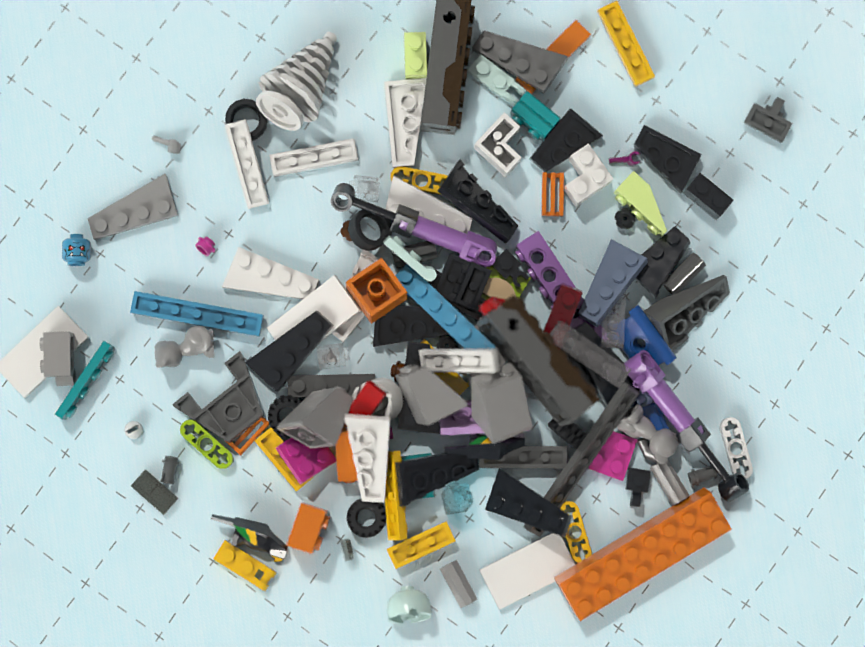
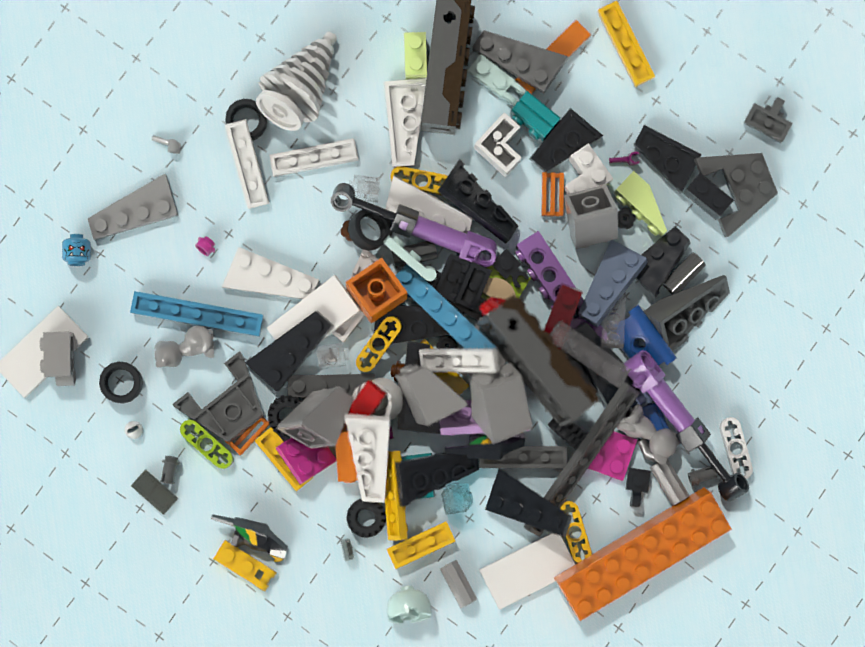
(80, 388): teal plate -> none
(104, 387): none -> black tyre
(308, 527): orange brick -> none
(393, 334): none -> yellow beam
(591, 216): none -> light grey slope
(748, 183): none -> dark grey wing

